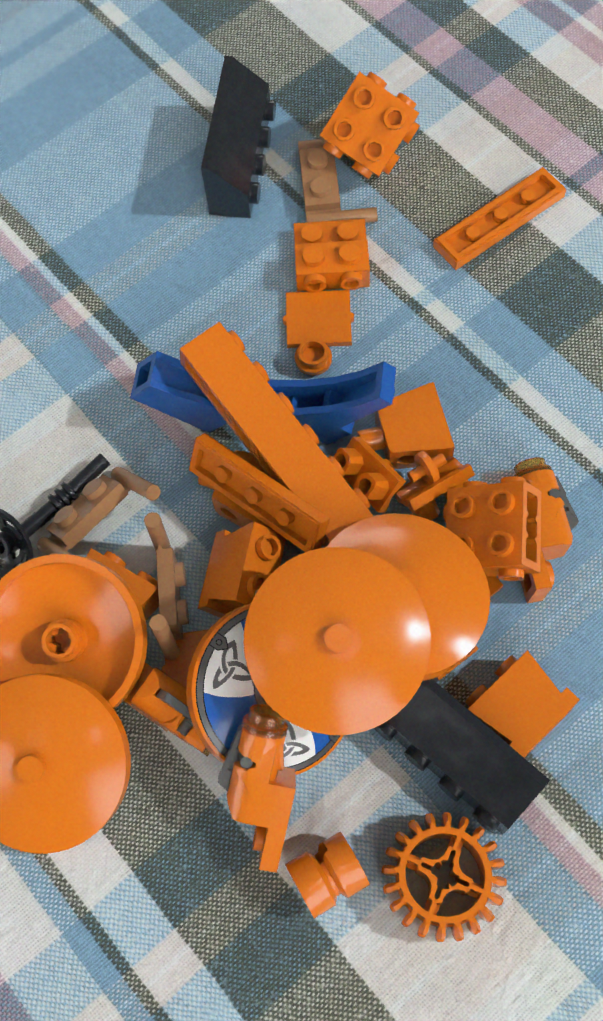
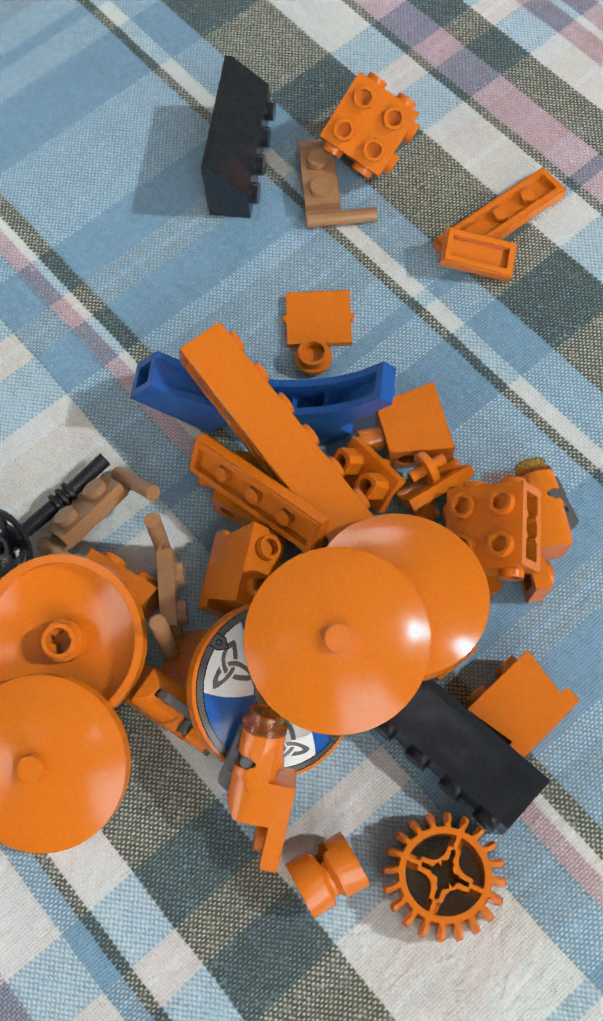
(331, 255): orange plate -> none
(478, 254): none -> orange tile

